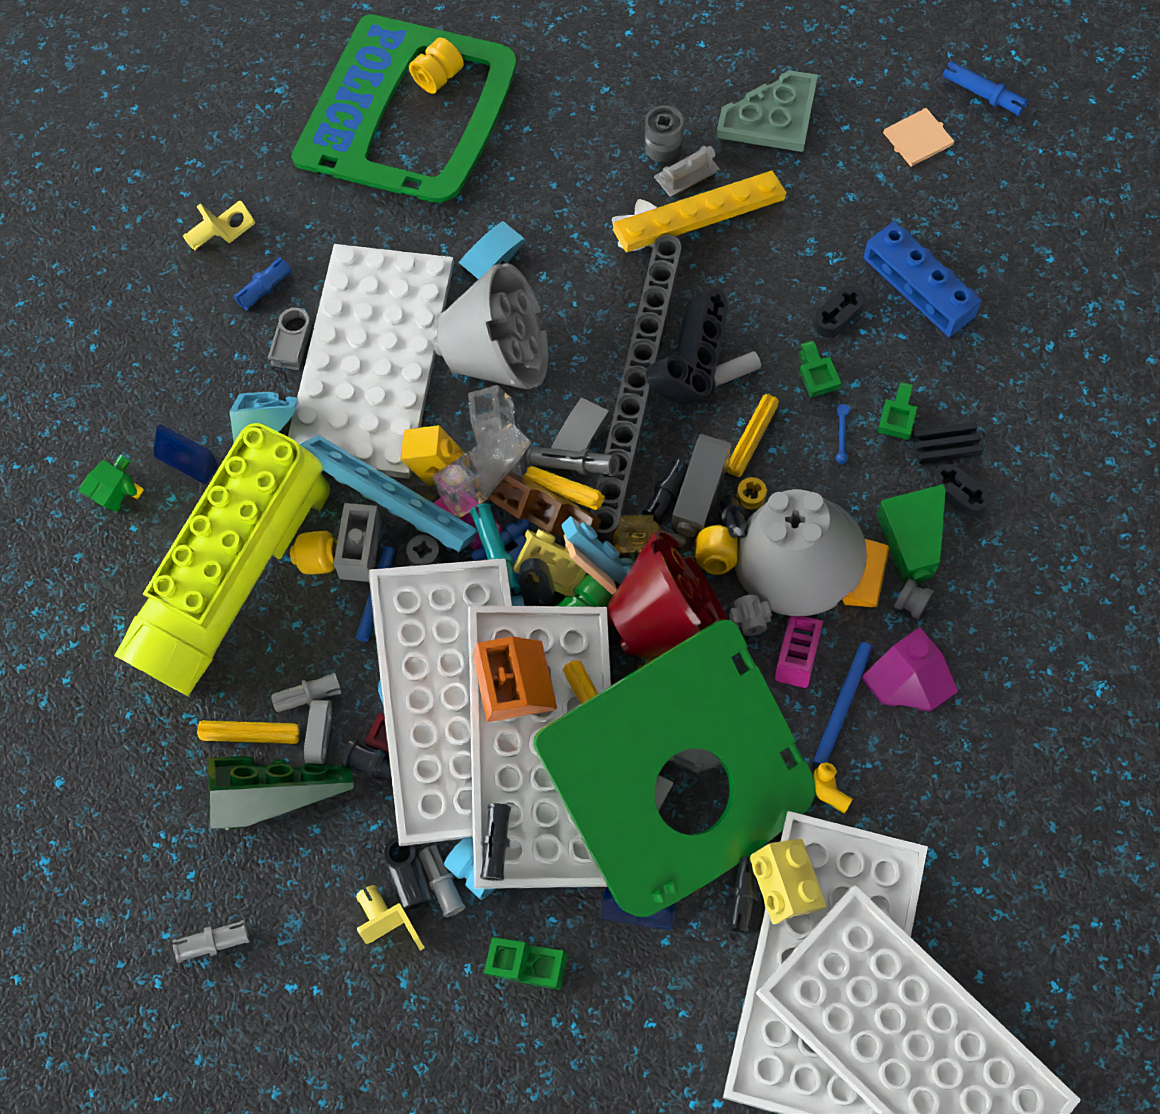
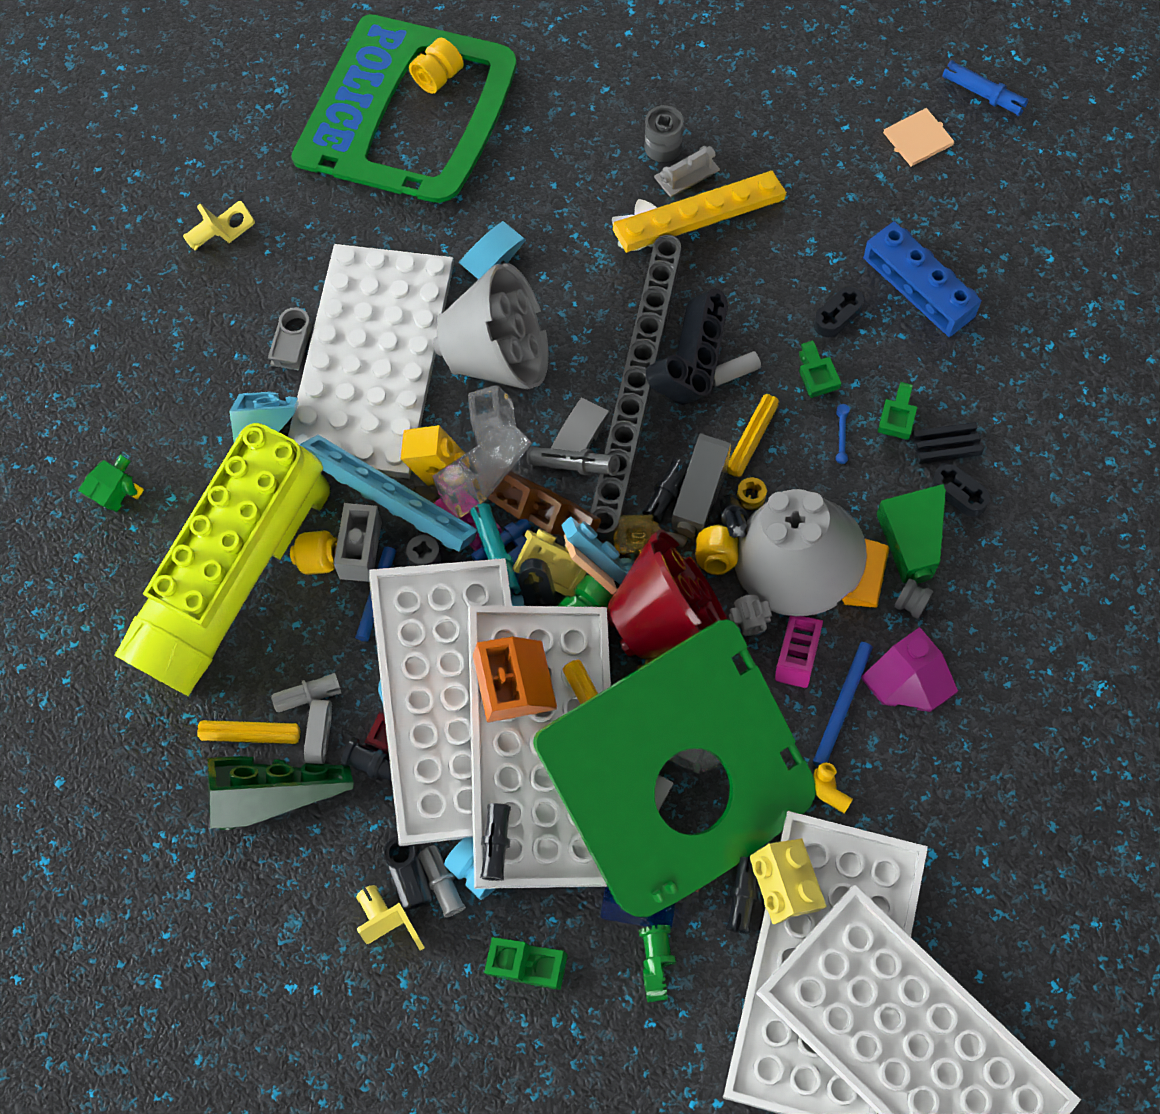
(184, 454): clear blue slope -> none
(210, 941): light grey pin -> none
(262, 283): blue pin -> none
(566, 488): yellow axle -> none
(657, 956): none -> green connector
(772, 113): sand green plate -> none

